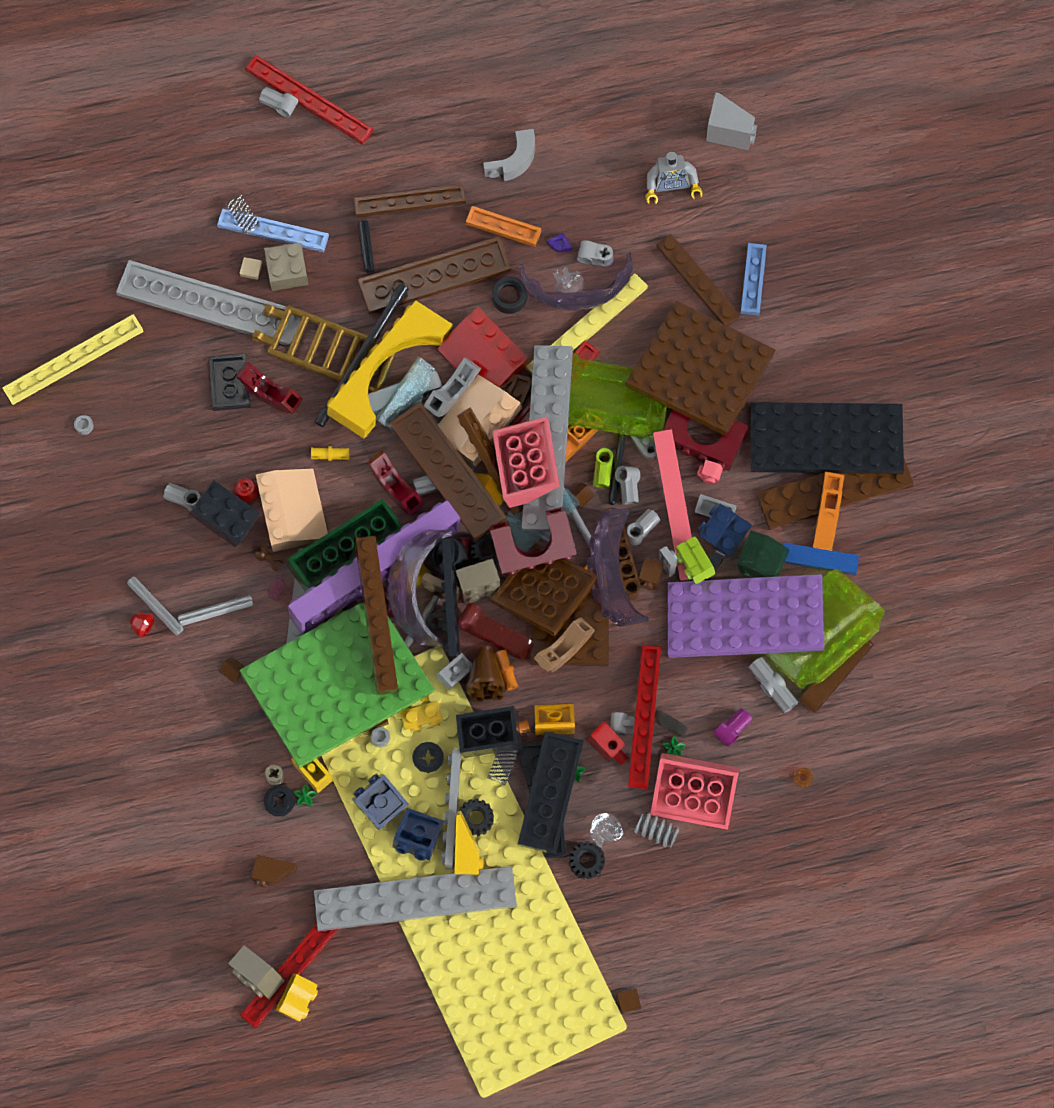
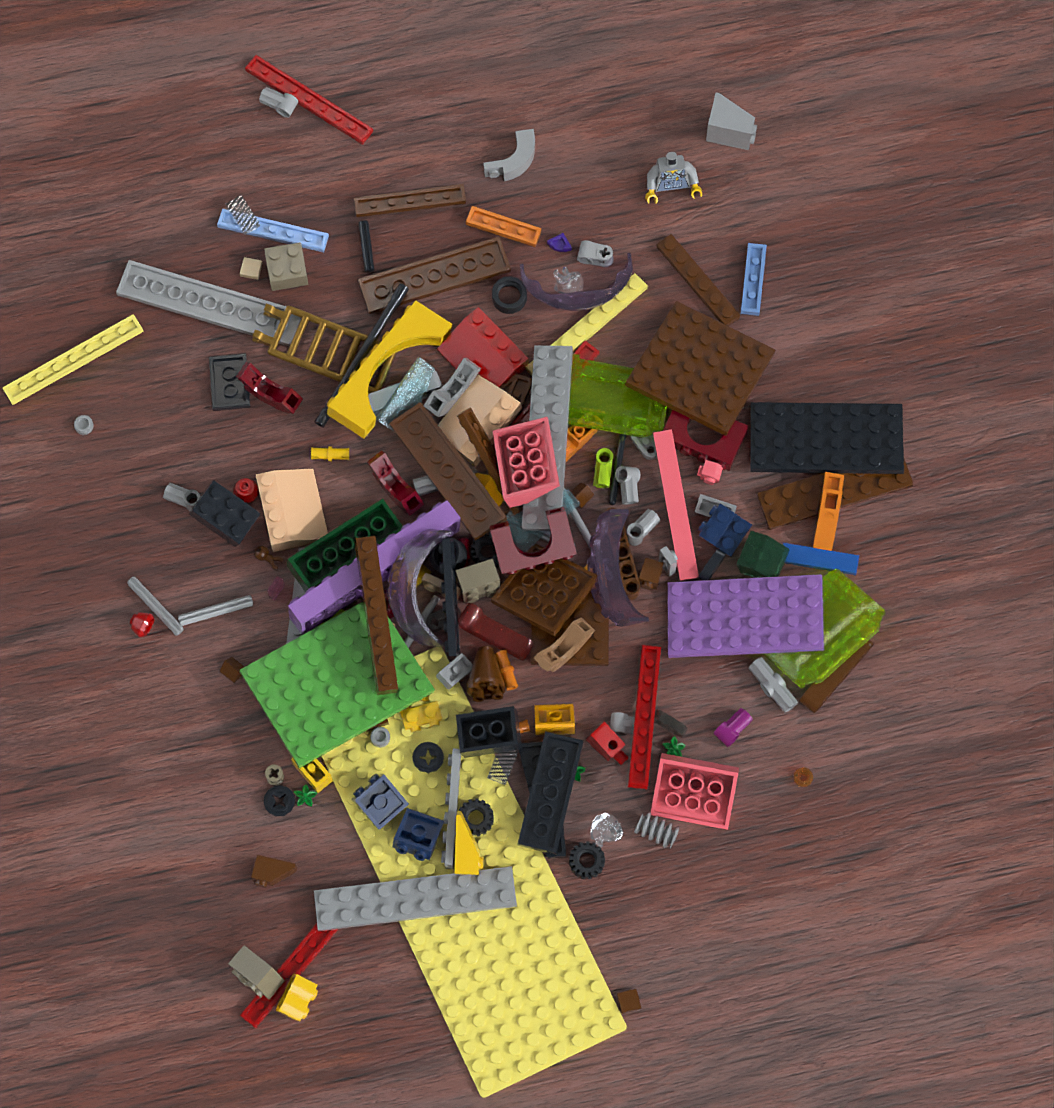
(695, 560): lime brick -> none

